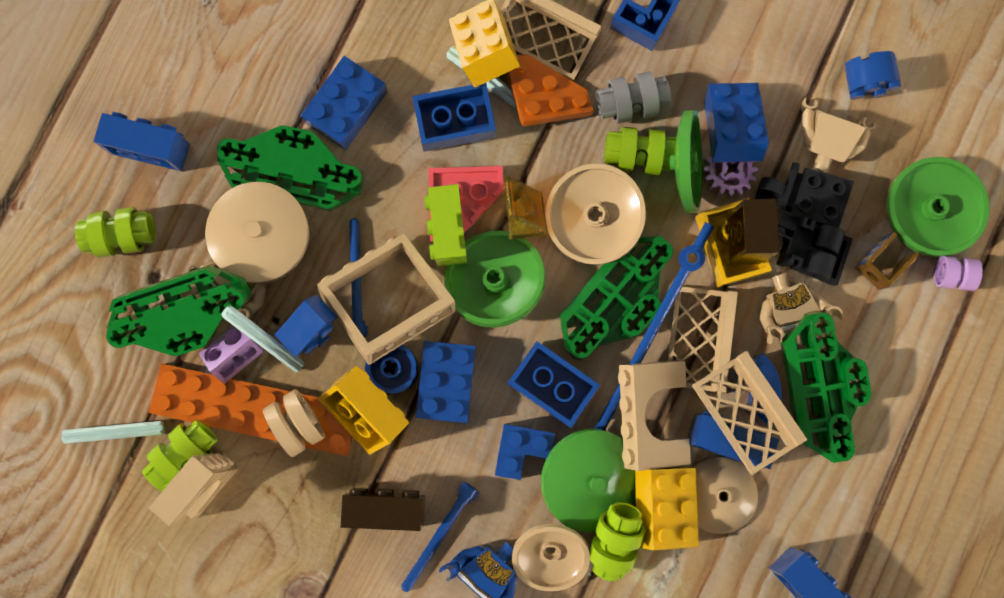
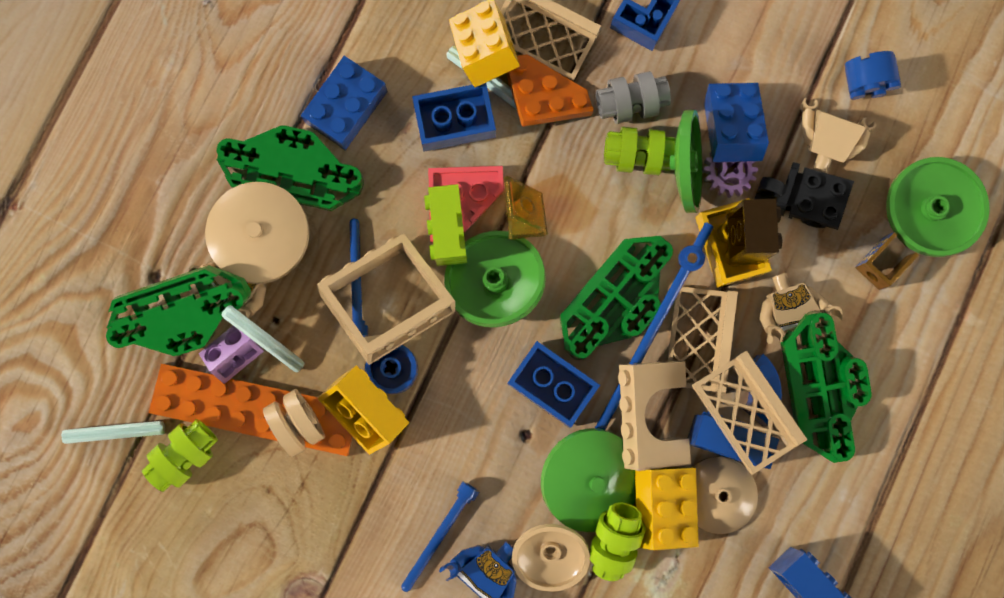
(103, 233): lime piece -> none
(142, 141): blue brick -> none
(194, 487): tan arch -> none
(307, 327): blue brick -> none
(383, 510): dark brown brick -> none
(445, 382): blue brick -> none
(517, 443): blue brick -> none
(595, 214): tan dish -> none
(813, 248): black plate -> none
(961, 274): lavender wheel -> none

